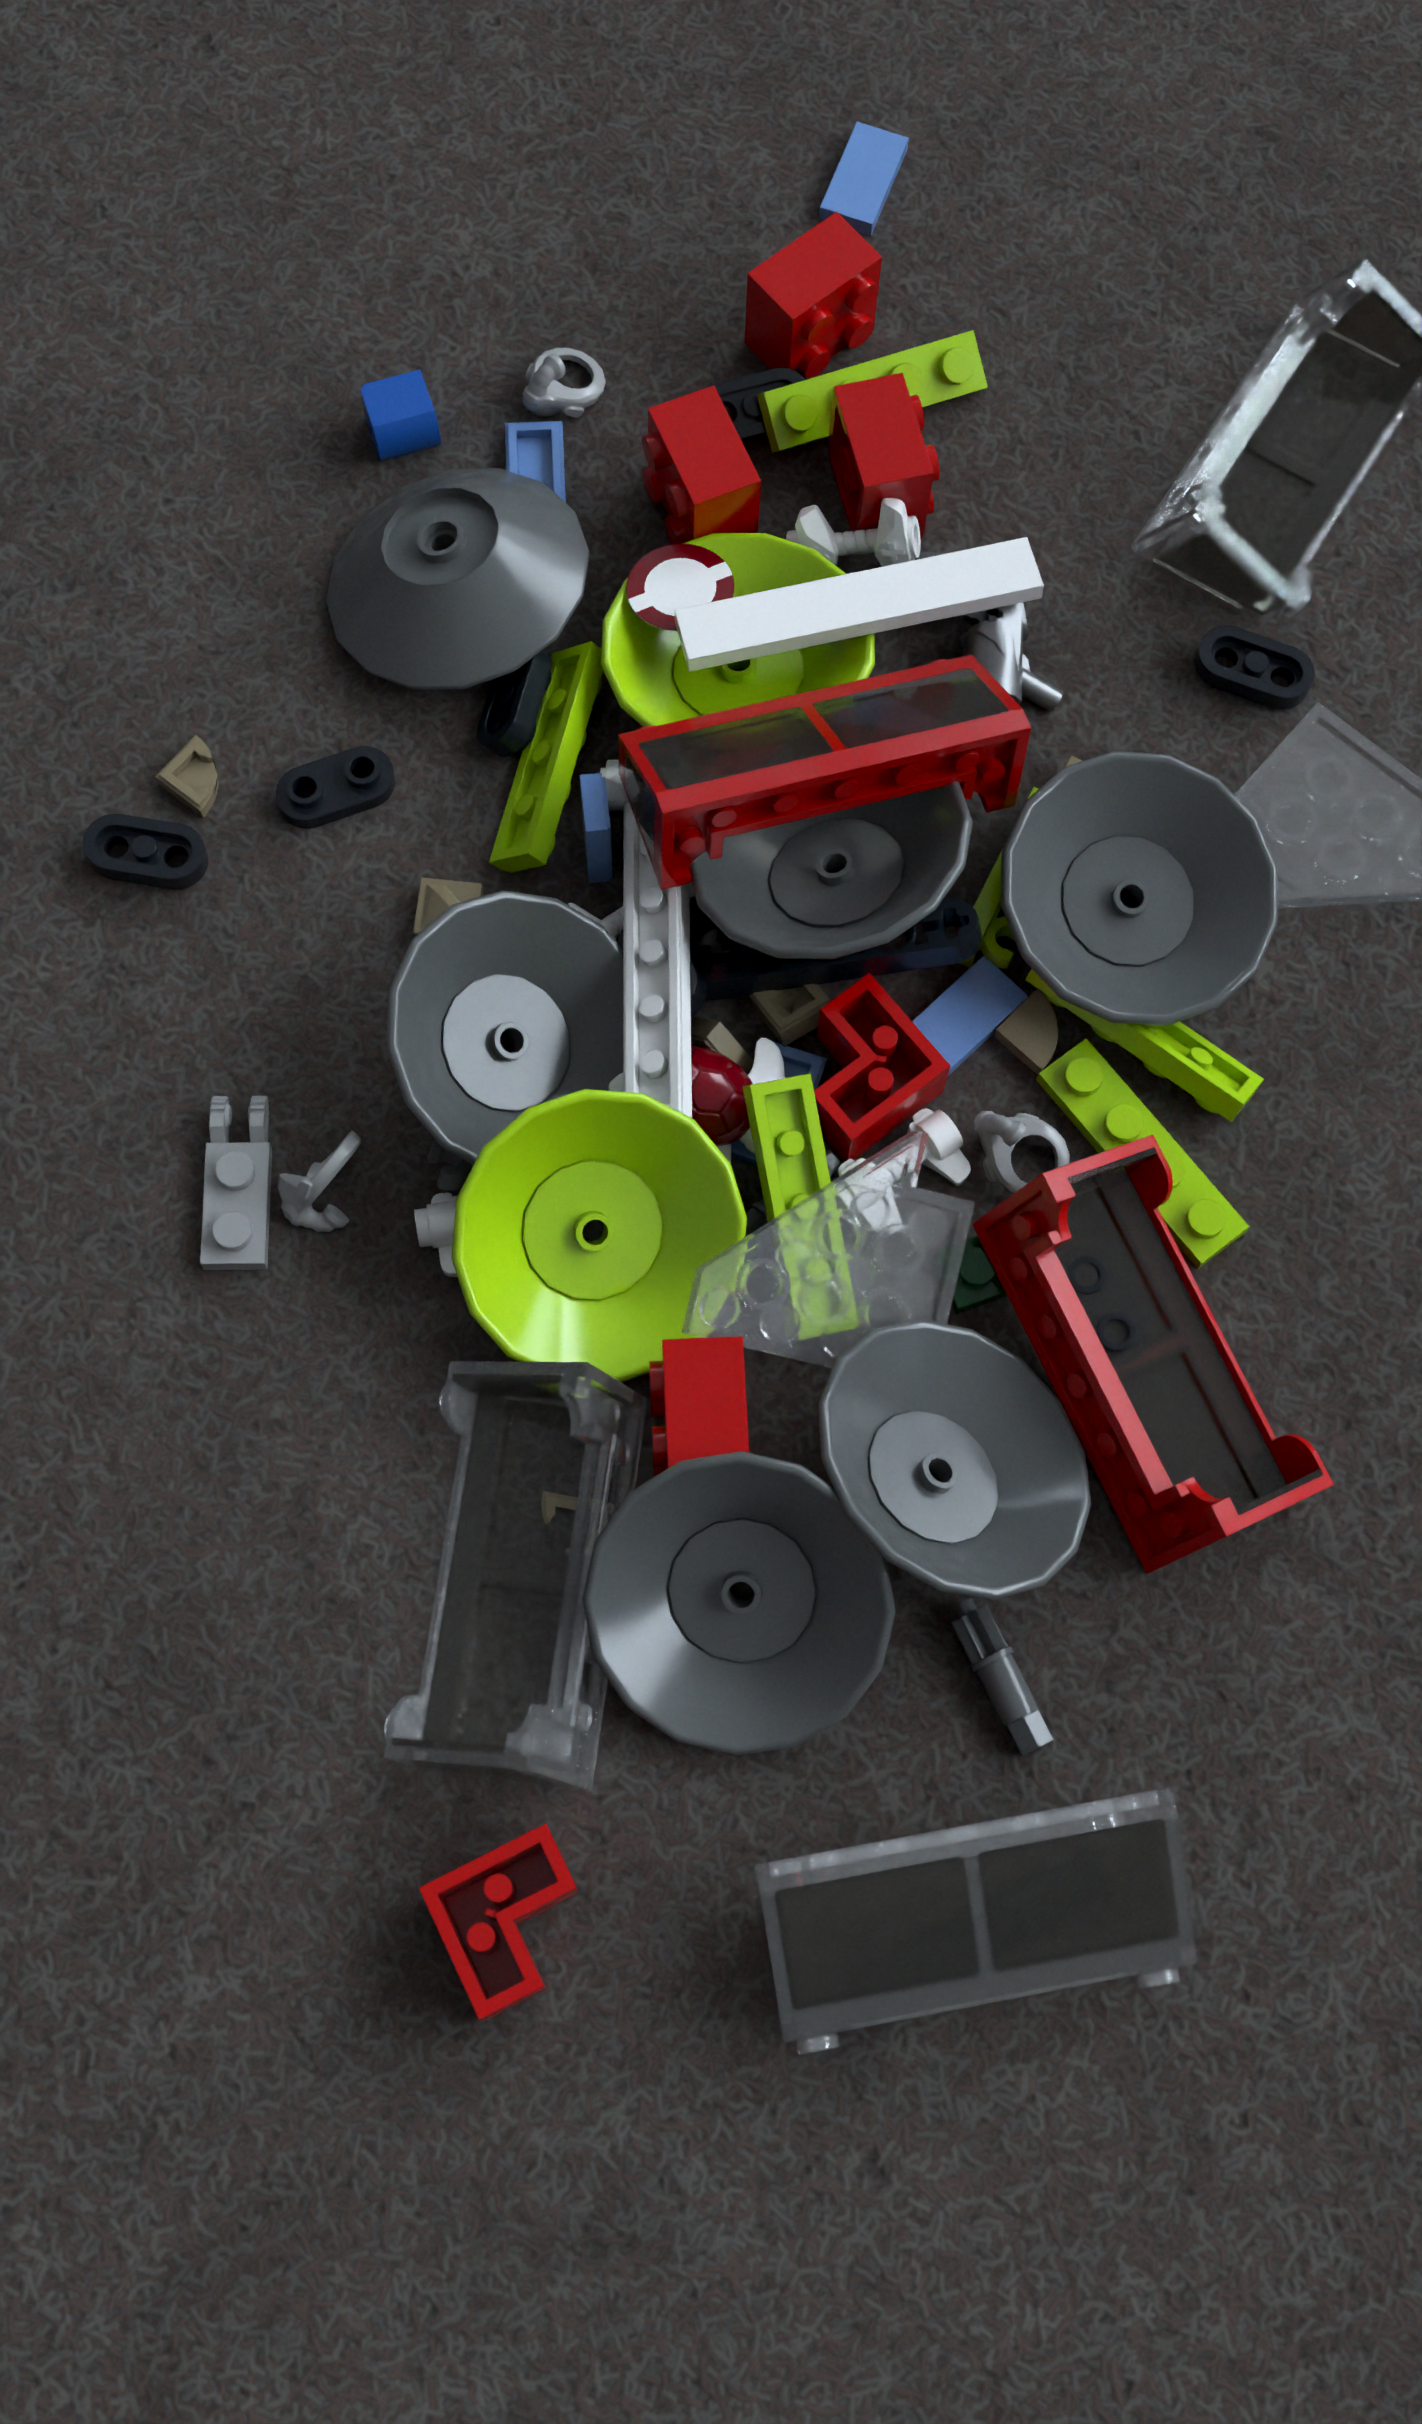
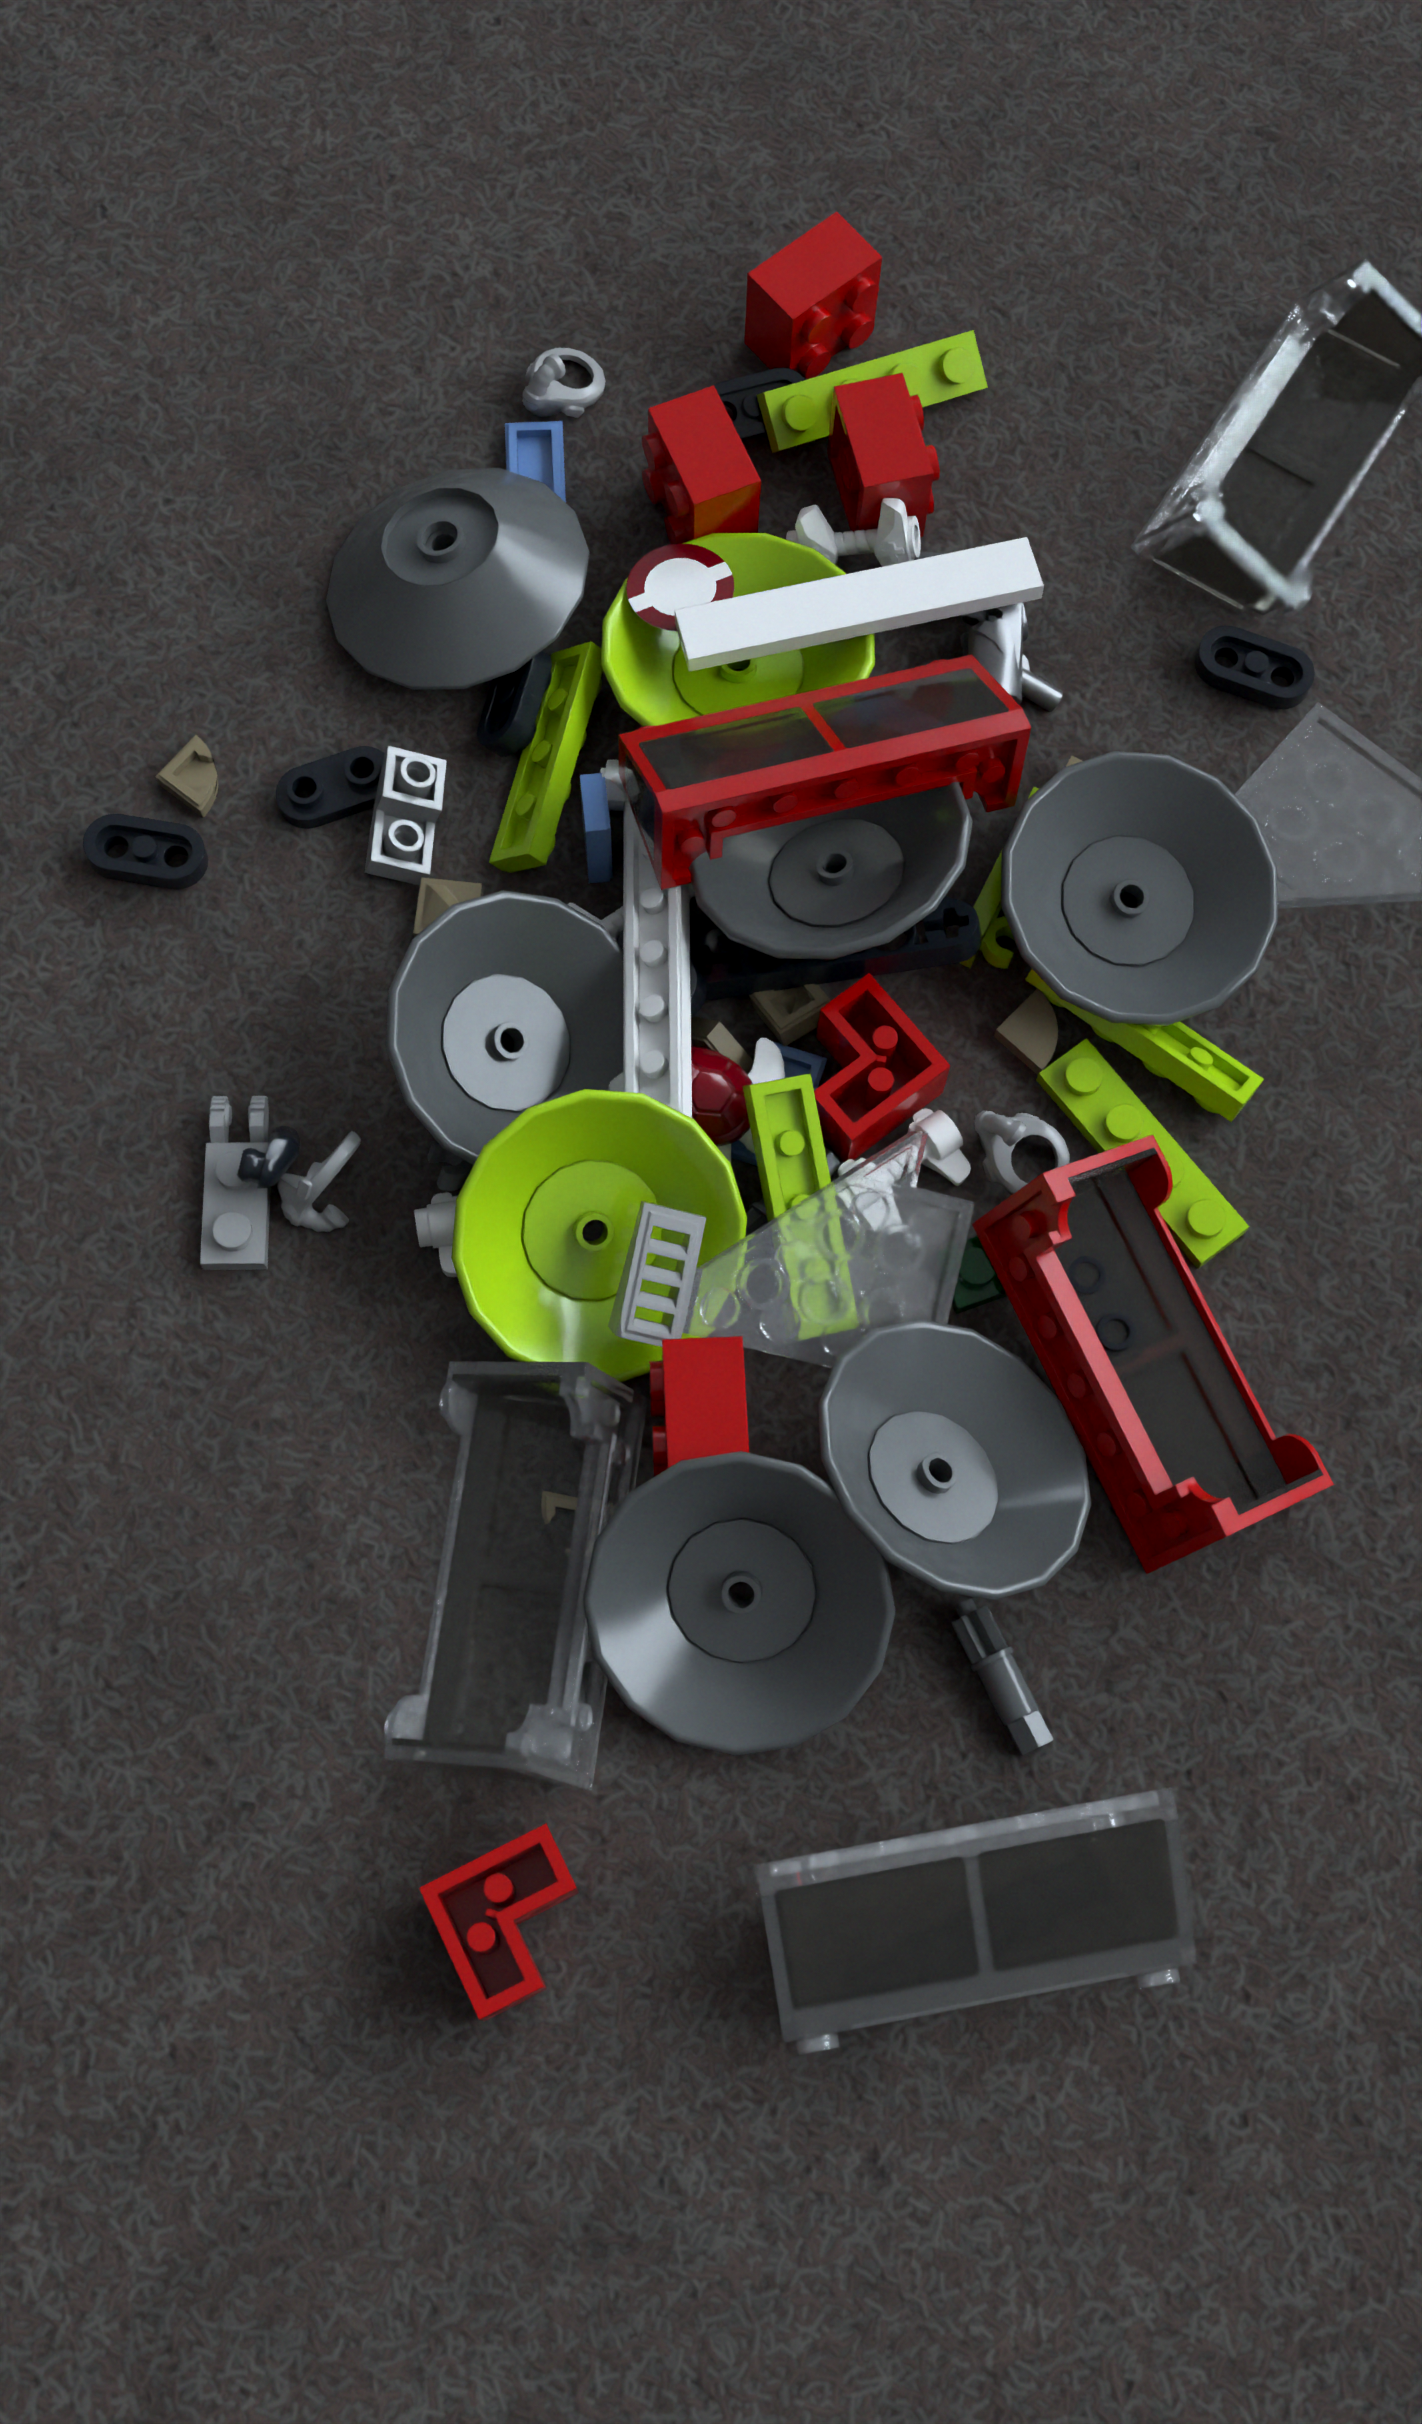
(270, 1166): none -> black arm
(400, 415): blue piece -> none
(405, 815): none -> light grey slope
(681, 1280): none -> light grey slope
(864, 176): medium blue tile -> none
(969, 1011): medium blue tile -> none

